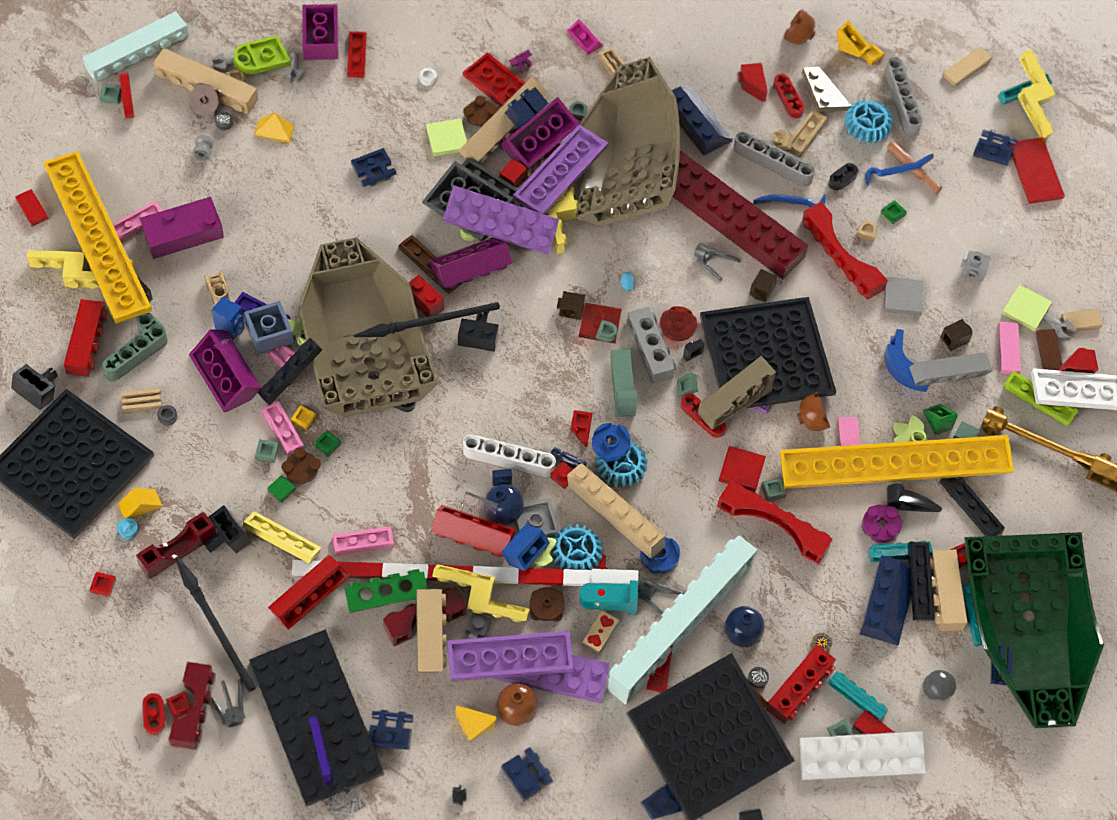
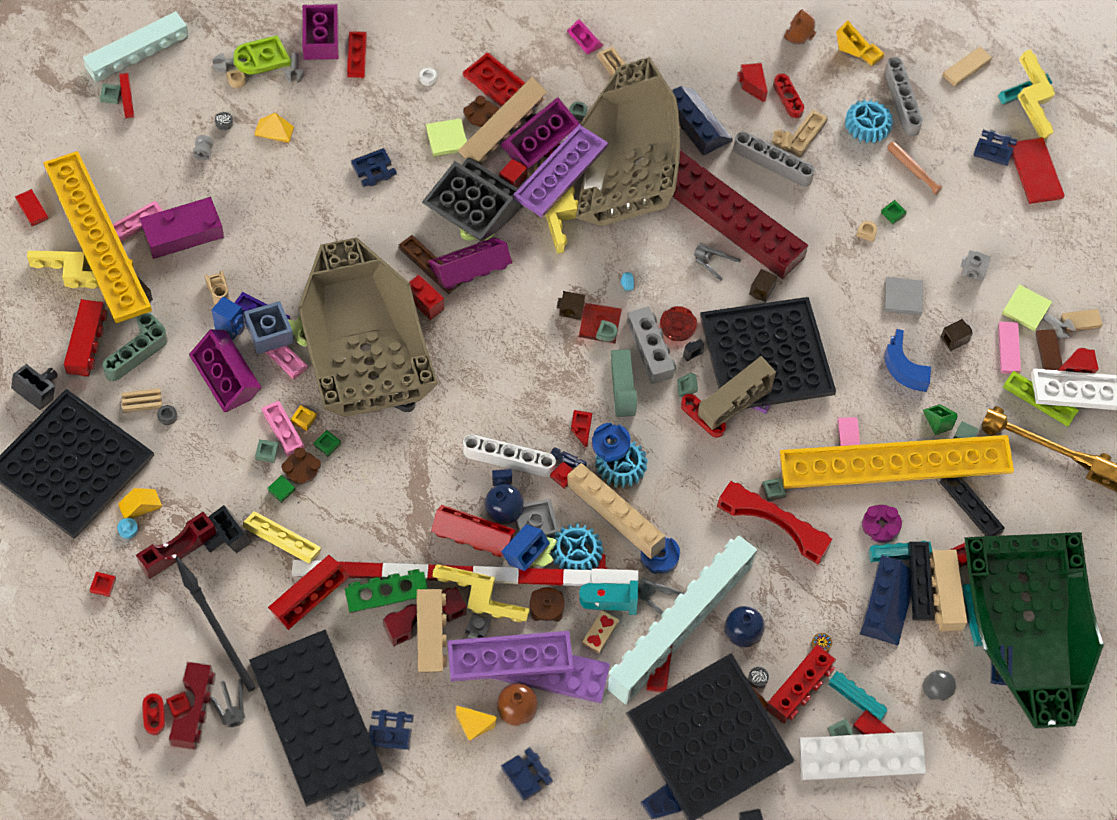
(189, 73): tan brick -> none
(205, 99): piece -> none
(289, 371): black plate -> none
(320, 748): dark purple tile -> none
(363, 540): bright pink tile -> none
(382, 330): black piece -> none
(459, 795): black plate -> none
(478, 333): black brick -> none
(479, 507): clear piece -> none
(500, 220): medium lavender plate -> none
(520, 59): magenta tile -> none
(526, 107): dark blue piece -> none
(742, 468): red tile -> none
(787, 199): blue piece -> none
(813, 414): dark orange cylinder -> none
(823, 91): wing -> none
(841, 174): black beam -> none
(865, 277): red arch -> none
(898, 169): blue piece -> none
(909, 431): yellowish green plate -> none
(909, 500): black piece -> none
(950, 369): light grey beam -> none

